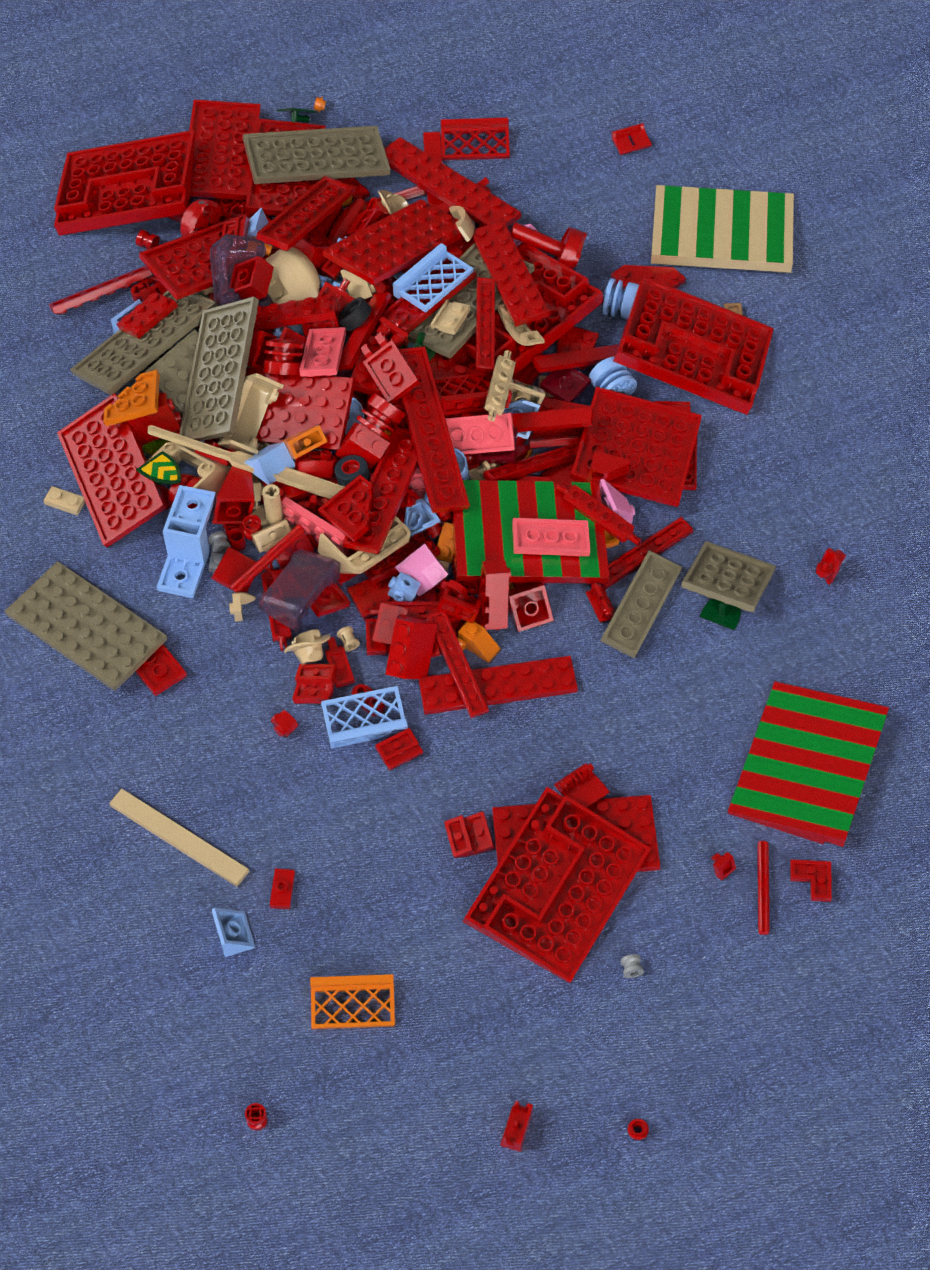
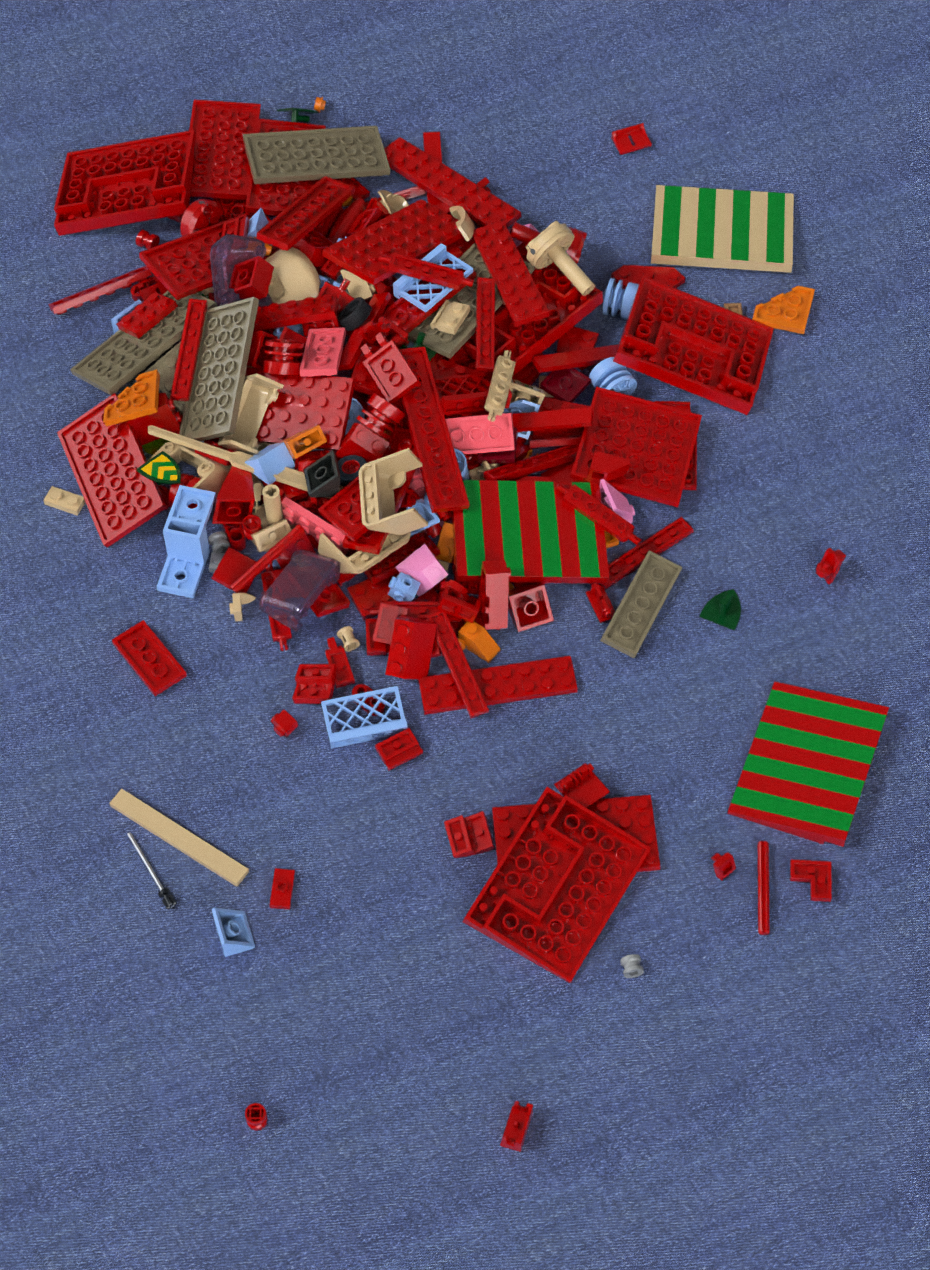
(86, 625): dark tan plate -> none
(168, 900): none -> piece
(189, 350): none -> red tile
(308, 646): tan hat -> none
(323, 476): none -> pearl dark grey slope
(352, 983): orange fence -> none
(371, 329): none -> red plate
(377, 488): none -> tan windscreen
(425, 271): none -> red plate
(475, 127): red fence -> none
(521, 333): tan slope -> none
(550, 537): coral plate -> none
(551, 247): none -> tan piece
(641, 1124): red plate -> none
(728, 576): dark tan plate -> none
(786, 310): none -> orange plate

